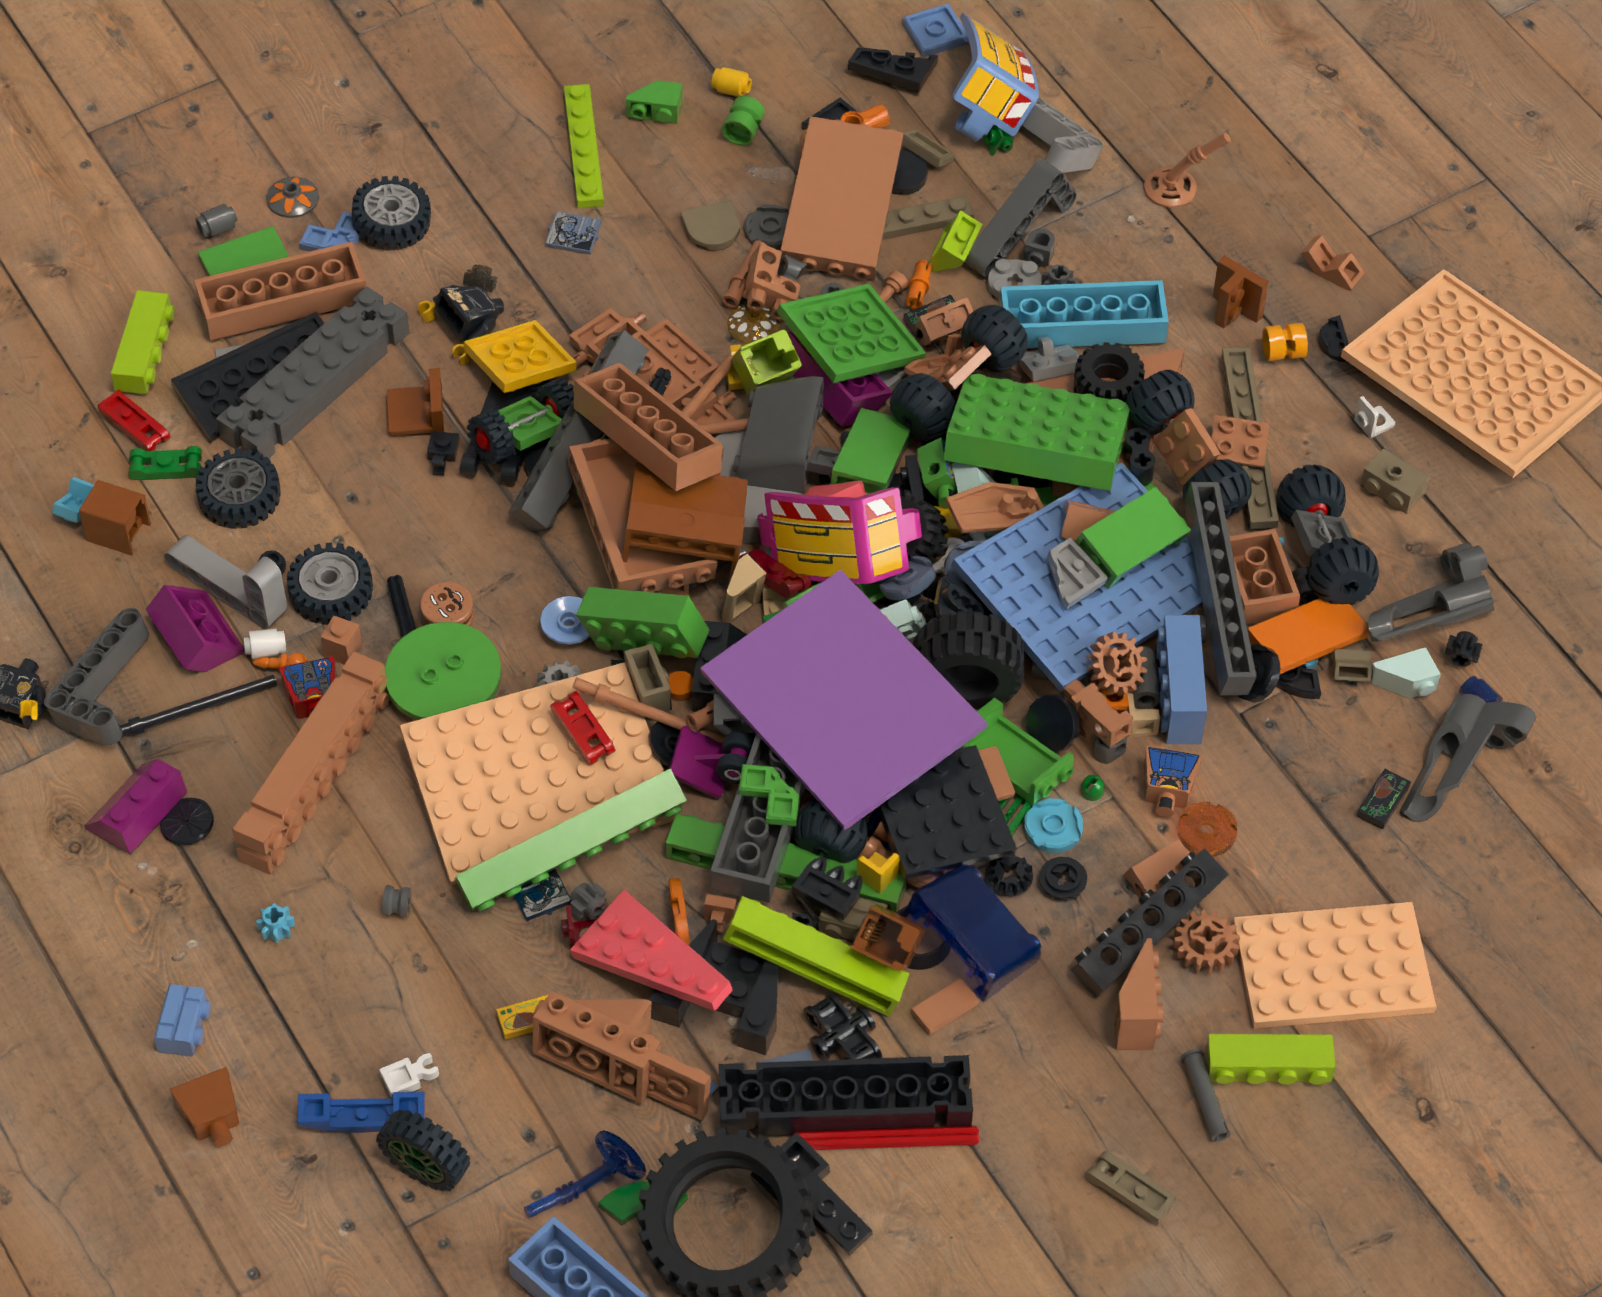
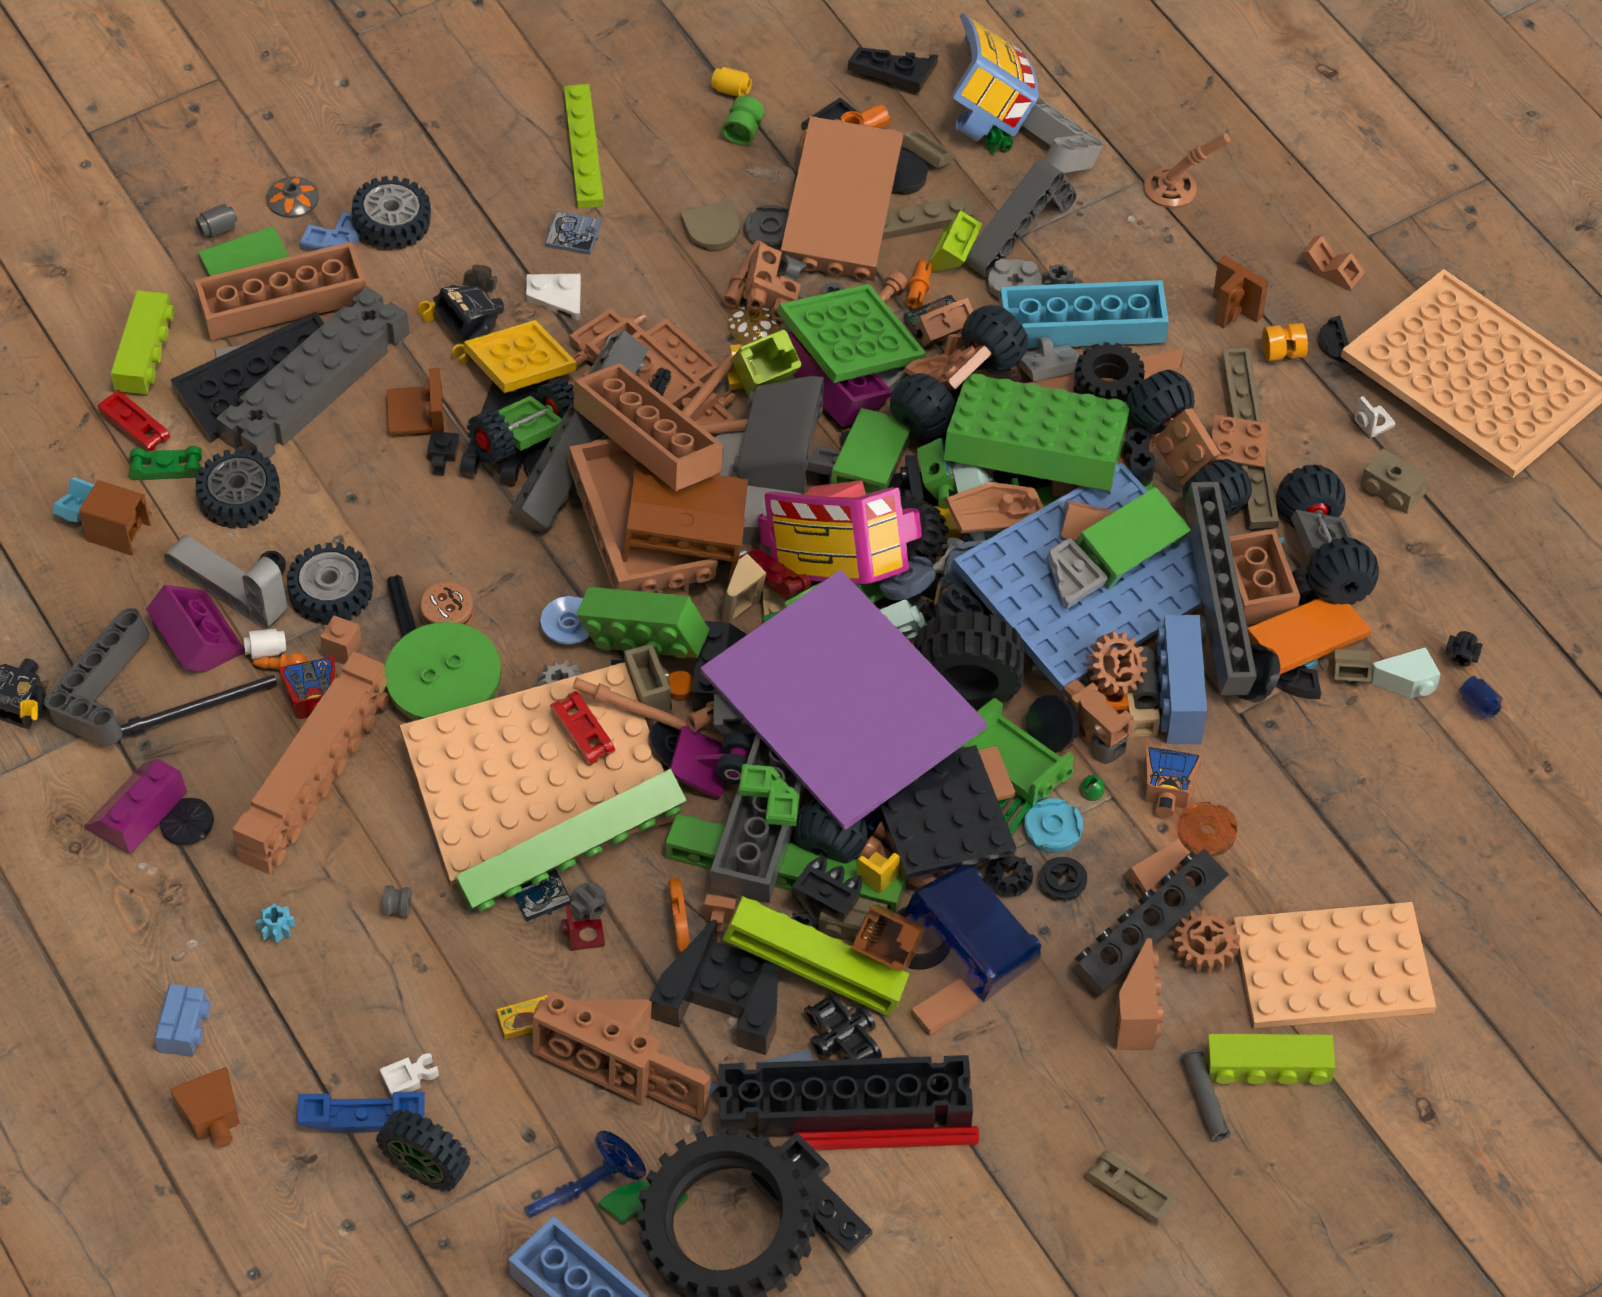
(555, 292): none -> white wing
(643, 949): coral wing -> none
(656, 102): bright green slope -> none
(935, 30): medium blue tile -> none
(1039, 247): dark grey plate -> none
(1383, 798): black tile -> none
(1461, 597): dark grey panel -> none
(1461, 736): dark grey panel -> none

